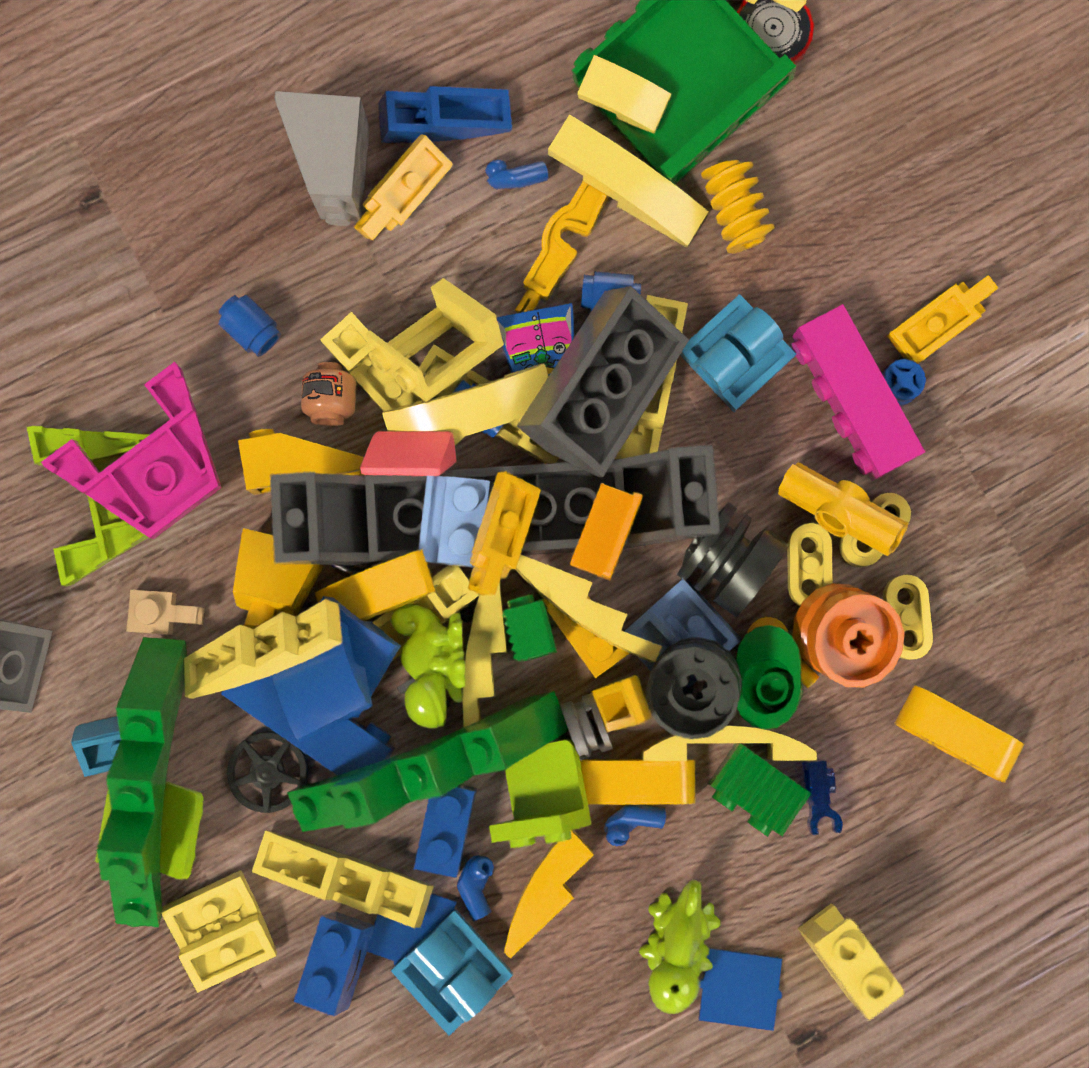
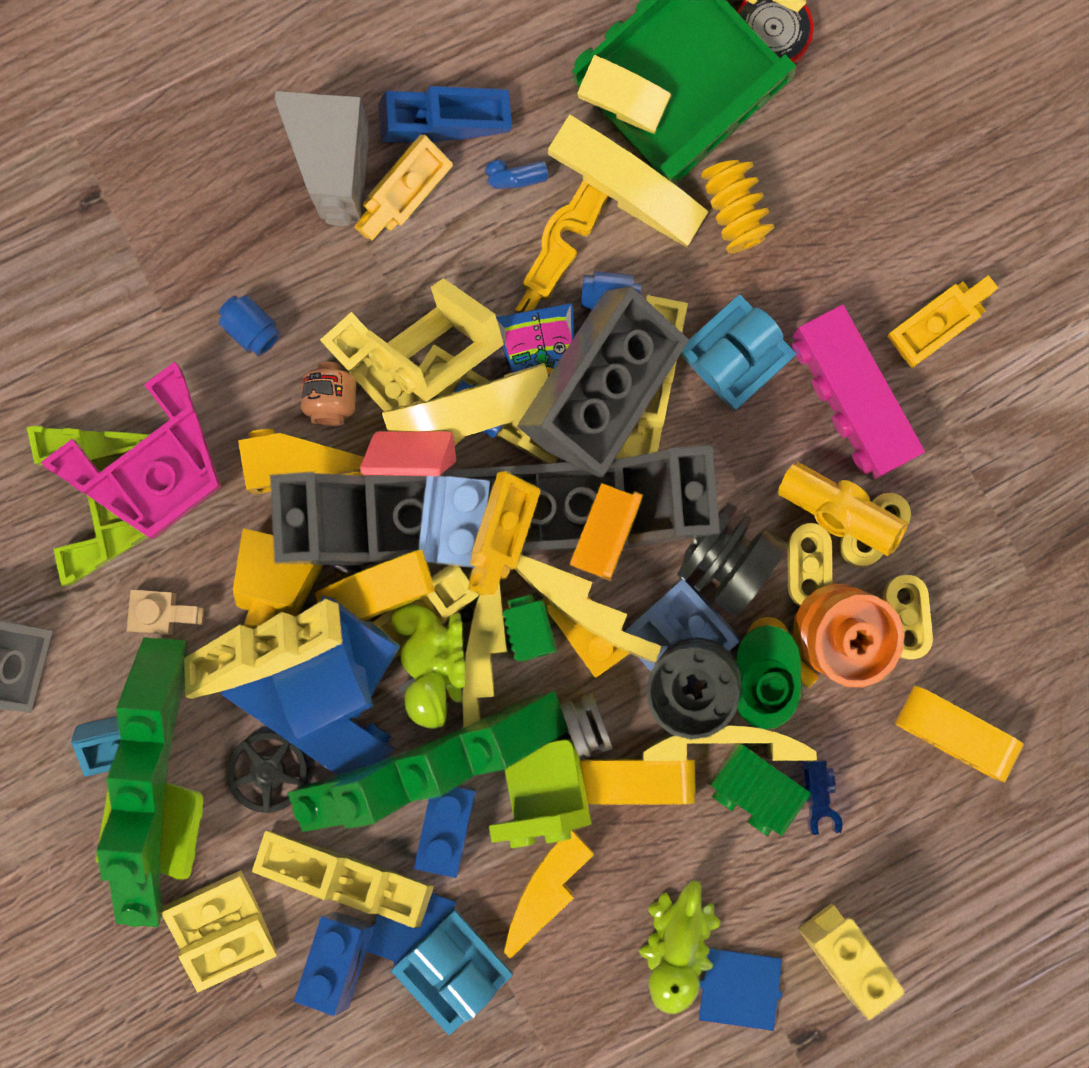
(471, 884): blue arm -> none
(622, 704): yellow slope -> none
(628, 818): blue arm -> none
(908, 376): blue wheel -> none

